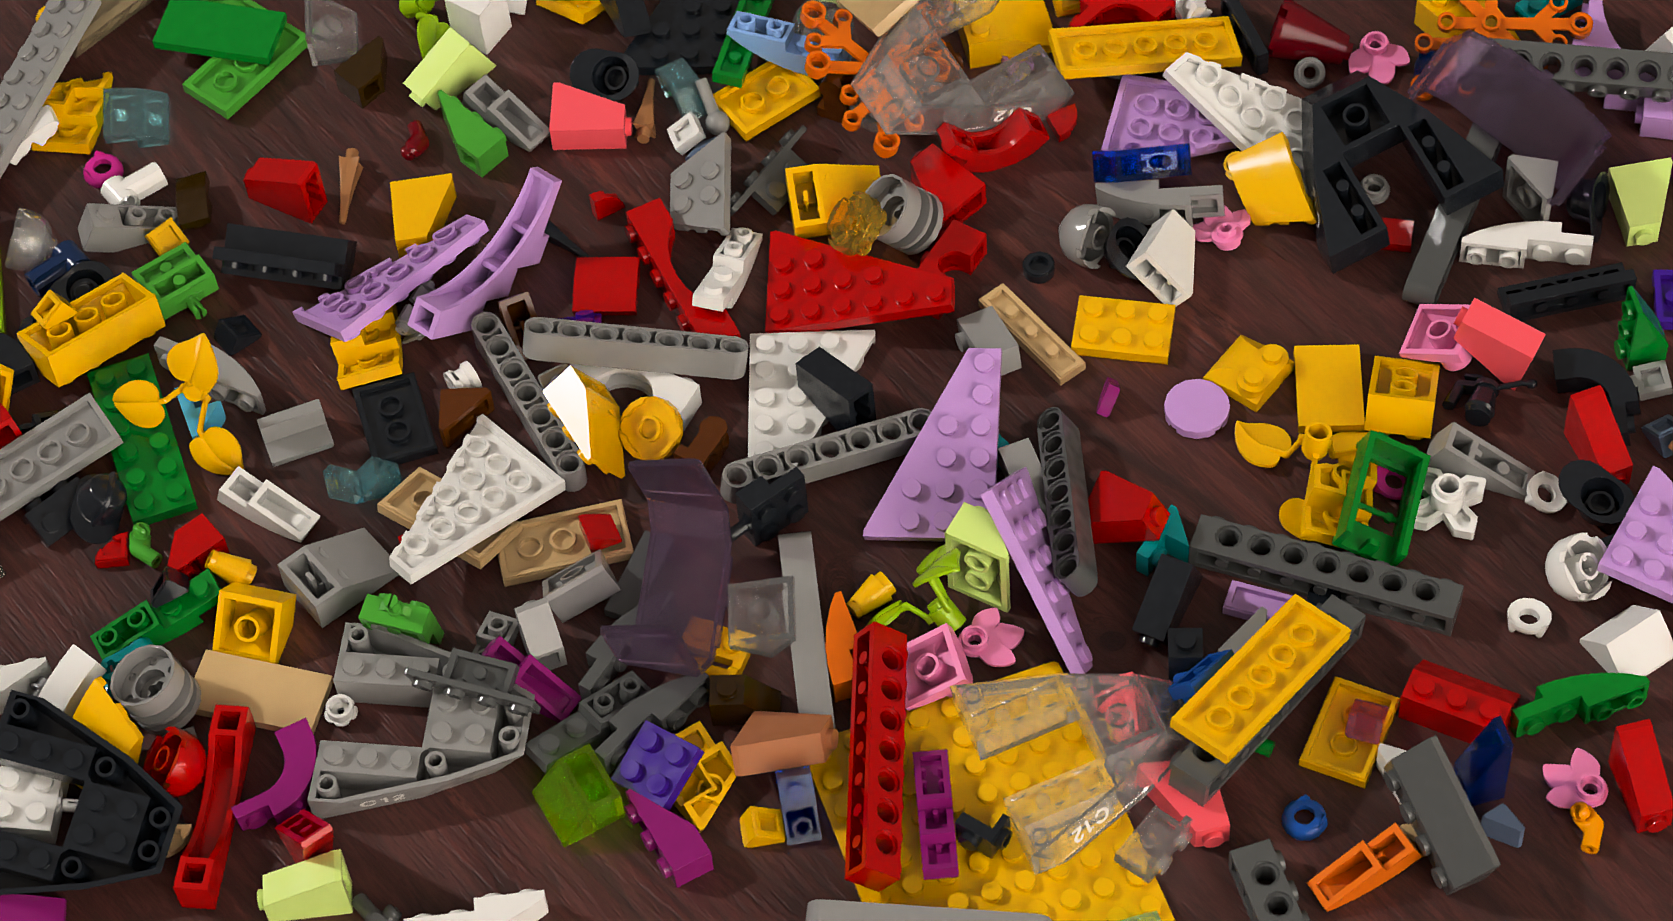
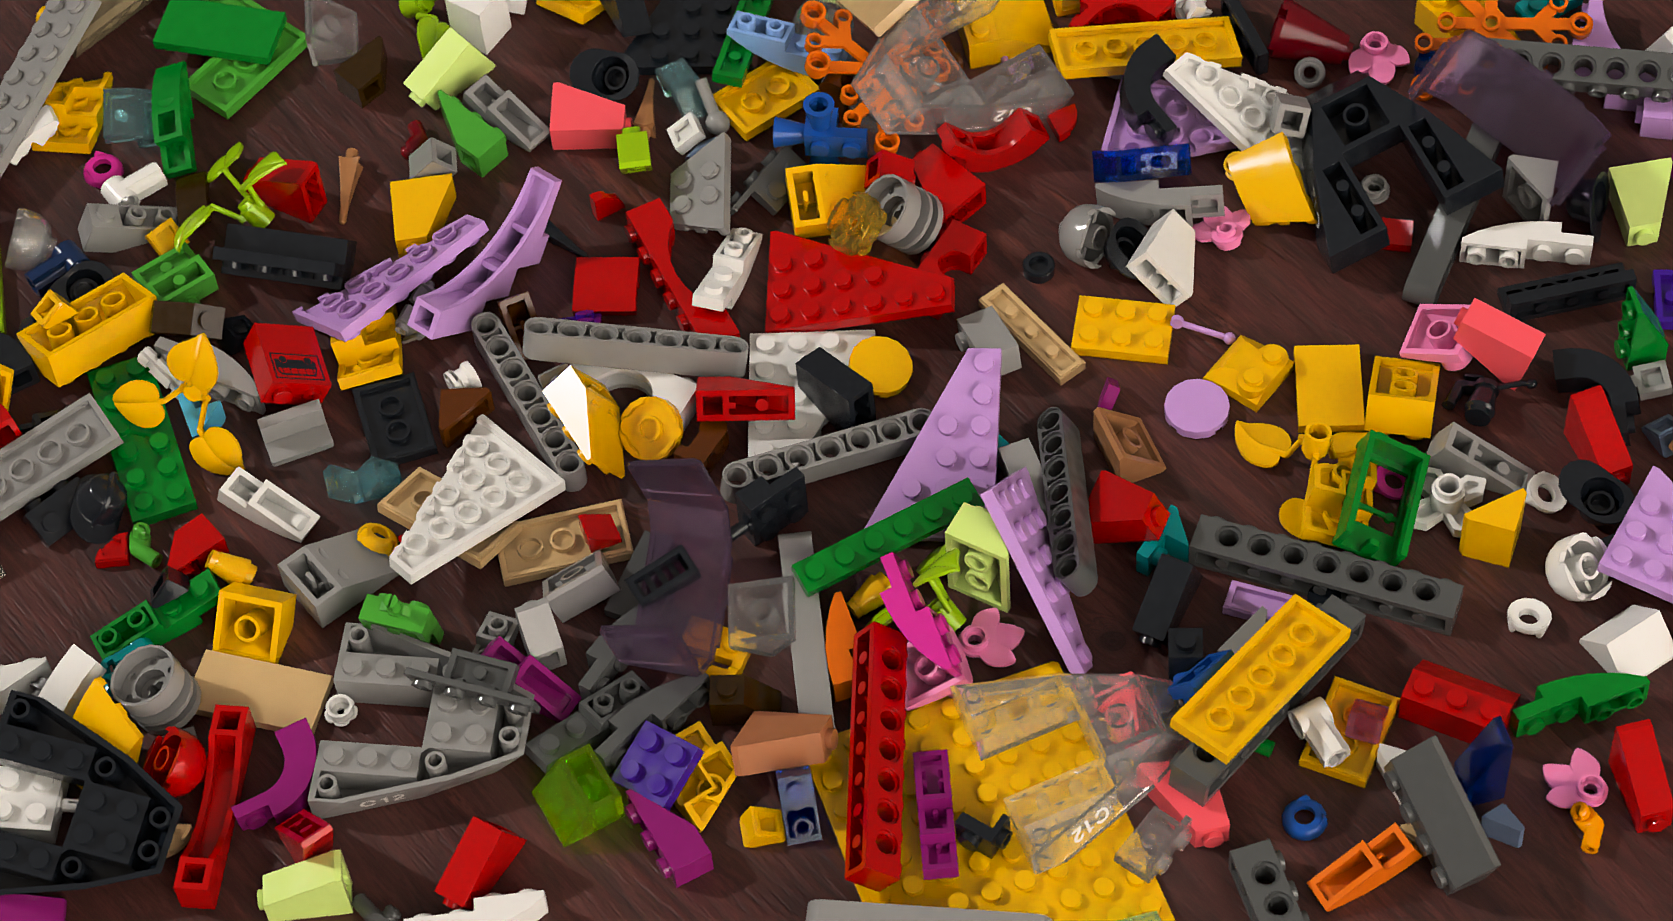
(158, 368): none -> white axle
(171, 119): none -> green slope
(187, 319): none -> dark brown slope
(252, 207): none -> lime plant
(286, 364): none -> red brick
(375, 543): none -> yellow piece
(433, 159): none -> light grey brick
(478, 863): none -> red slope
(633, 150): none -> lime slope
(666, 561): none -> black slope
(743, 400): none -> red slope
(821, 133): none -> blue brick
(883, 364): none -> yellow tile
(884, 537): none -> green plate
(889, 163): none -> red brick
(917, 622): none -> dark pink slope
(1126, 445): none -> medium nougat slope
(1136, 100): none -> black arch
(1177, 322): none -> lavender hinge
(1290, 115): none -> light grey brick
(1316, 724): none -> white piece
(1493, 529): none -> yellow slope

